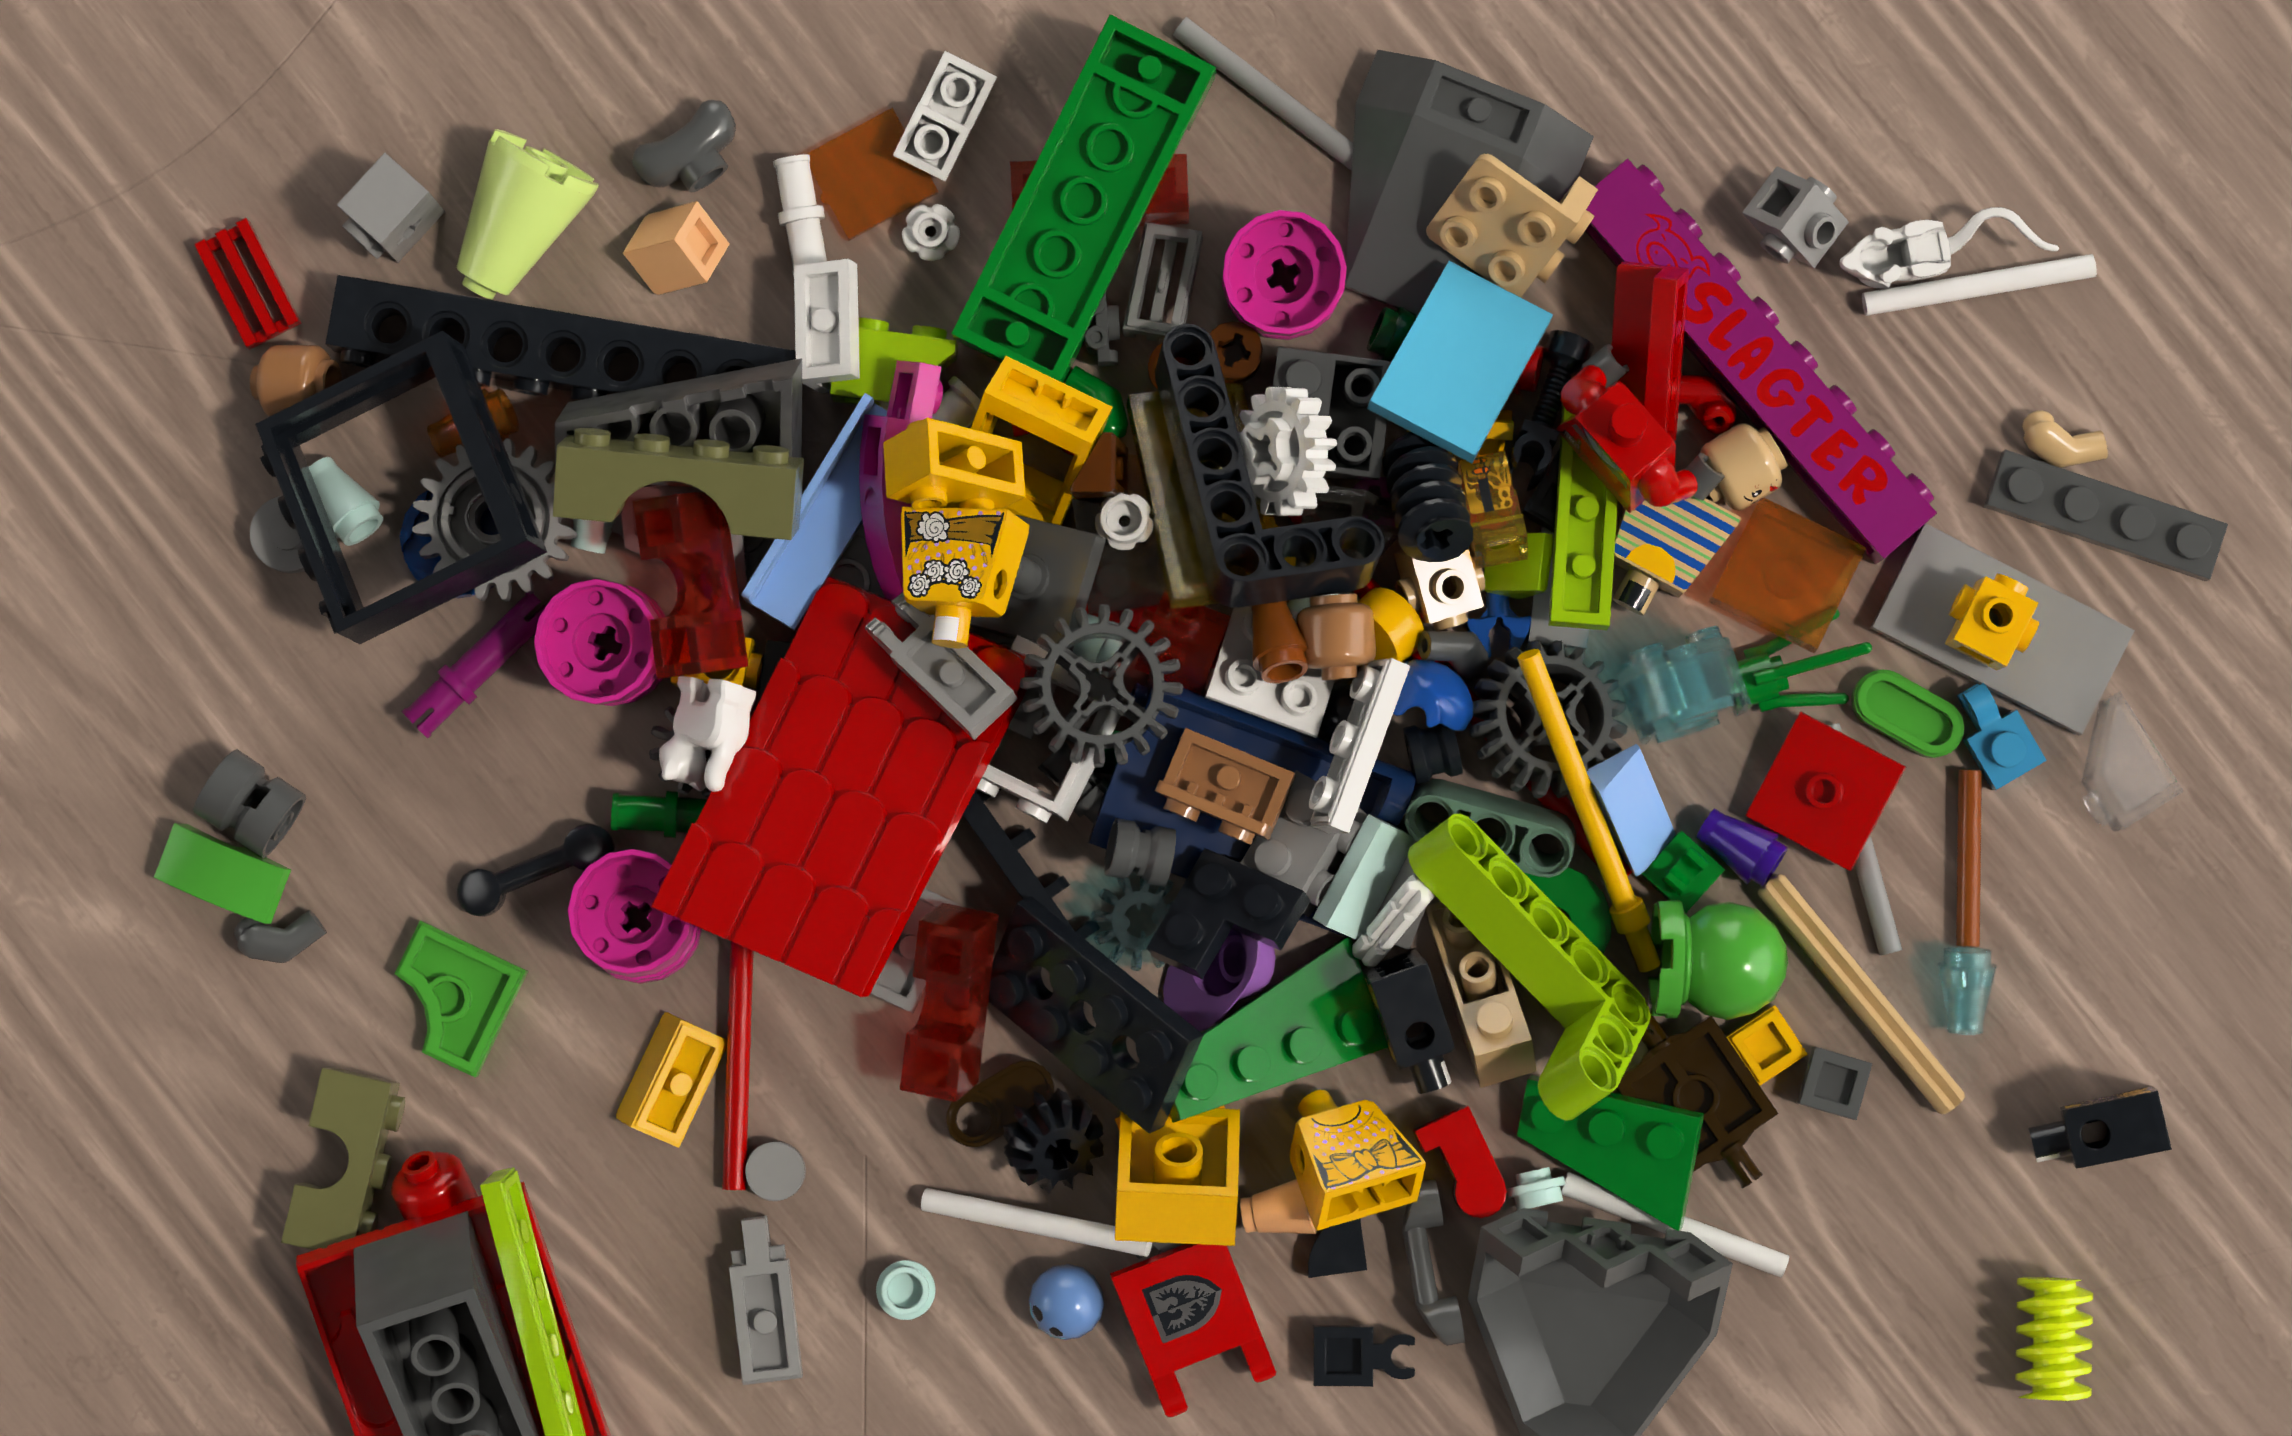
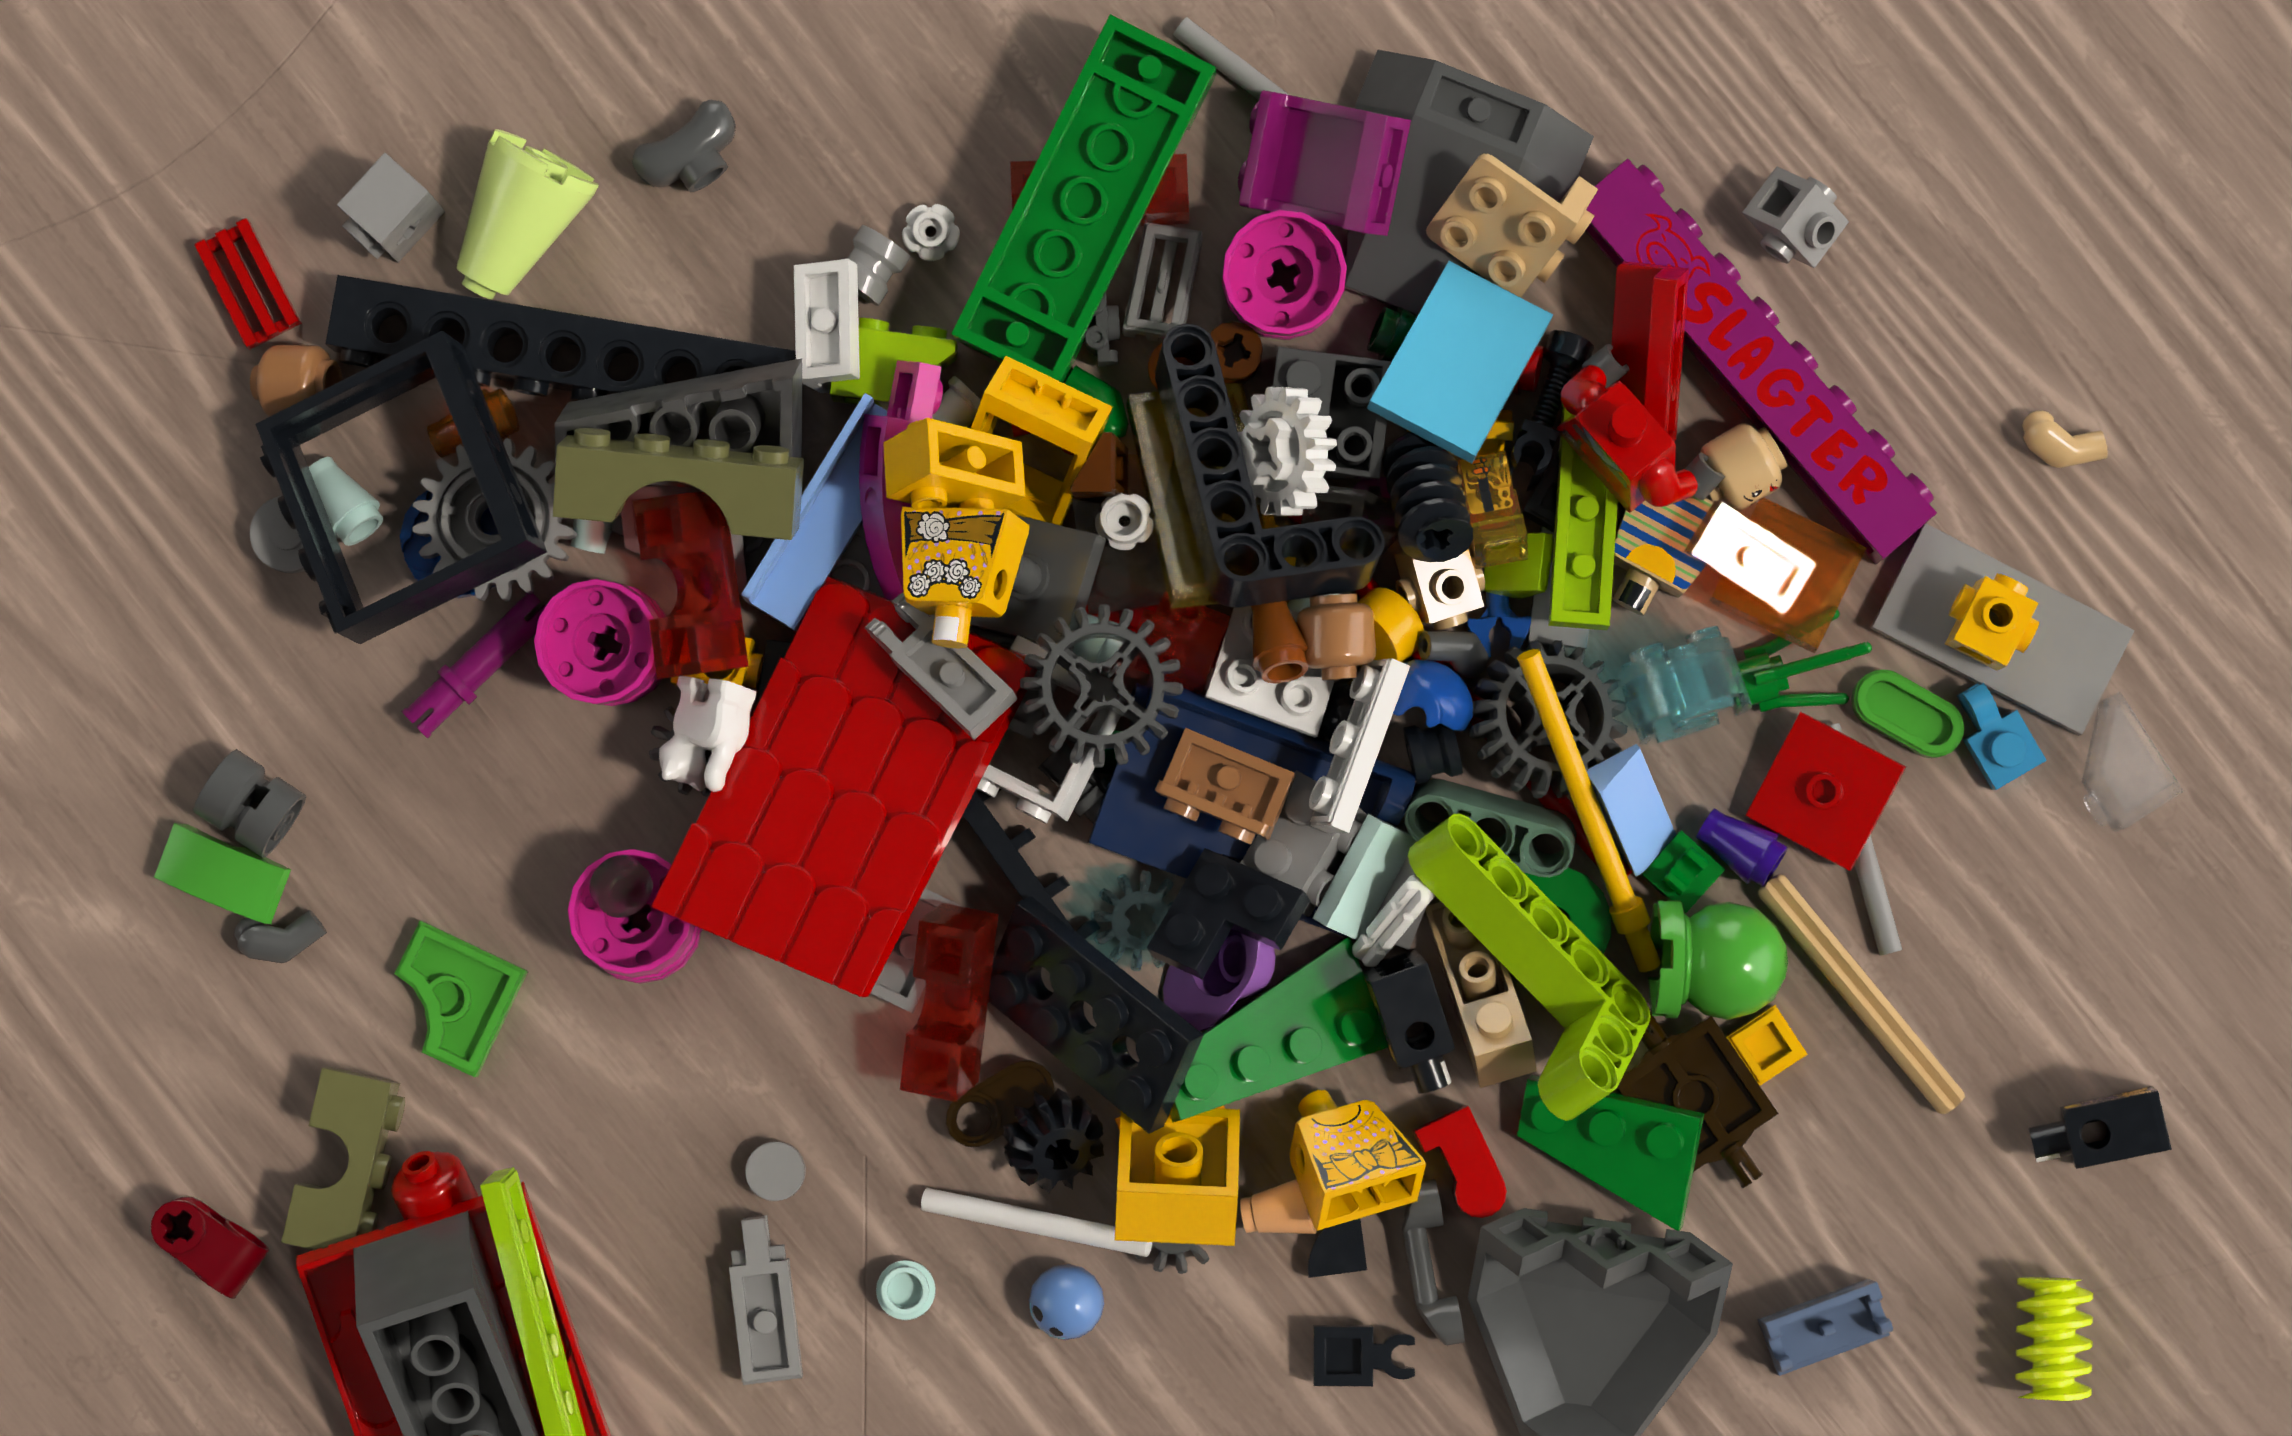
(217, 1252): none -> dark red piece
(485, 892): black bar -> none
(621, 886): none -> clear smoke tile
(655, 813): green pin -> none
(671, 1079): yellow slope -> none
(676, 248): light nougat panel -> none
(737, 1067): red bar -> none
(800, 209): white pin -> none
(865, 179): clear orange piece -> none
(876, 262): none -> light grey wheel
(945, 116): white slope -> none
(1144, 852): dark grey wheel -> none
(1187, 1310): red flag -> none
(1323, 162): none -> magenta panel
(1536, 1189): light aqua plate -> none
(1708, 402): red arm -> none
(1721, 1241): white bar -> none
(1750, 557): none -> plate
(1825, 1326): none -> sand blue hinge
(1834, 1083): dark grey plate -> none
(1920, 249): white animal -> none
(1966, 987): clear light blue cone -> none
(1968, 858): dark orange bar -> none
(1979, 284): white bar -> none
(2105, 515): dark grey plate -> none

